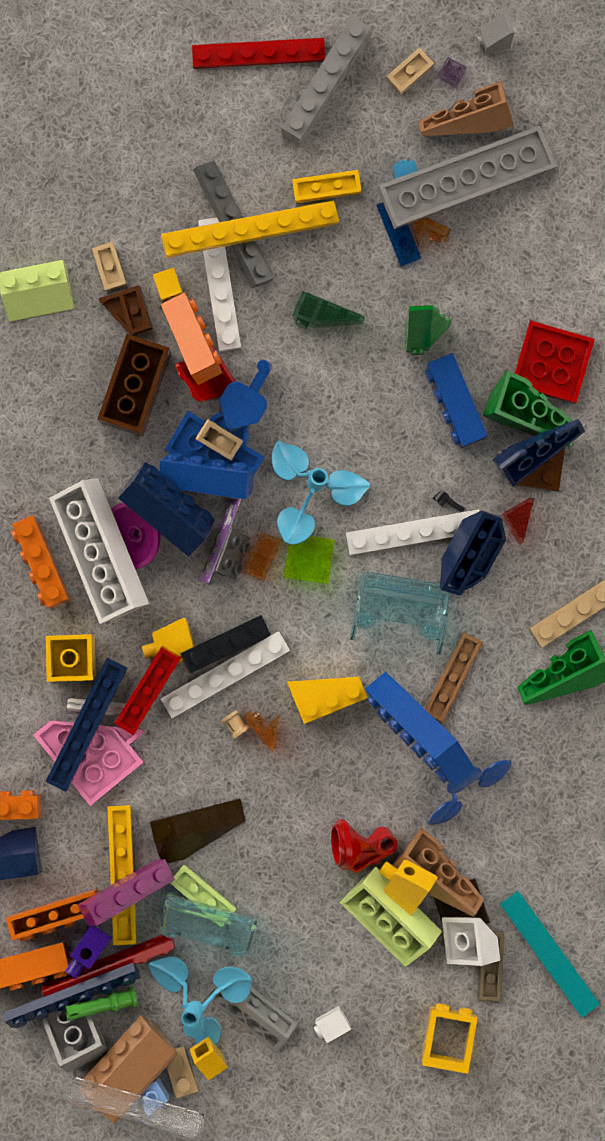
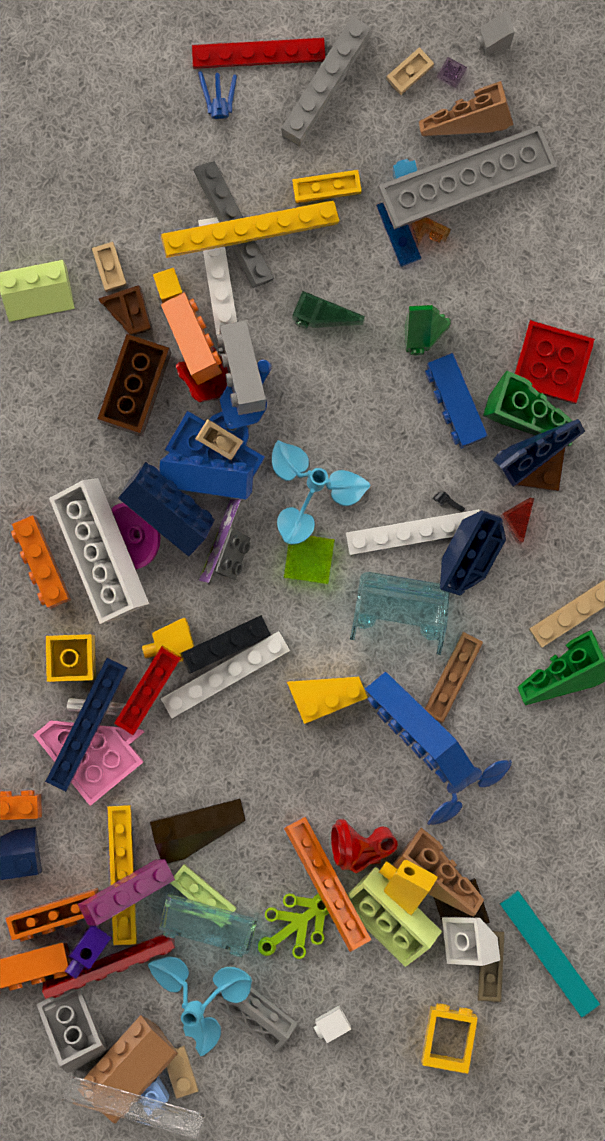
(79, 993): dark blue plate -> none
(112, 1002): bright green pin -> none
(208, 1058): yellow brick -> none
(219, 108): none -> blue plant
(235, 724): tan bush -> none
(242, 368): none -> light grey brick
(262, 556): clear orange slope -> none
(268, 733): clear orange slope -> none
(298, 921): none -> lime plant
(327, 884): none -> orange plate

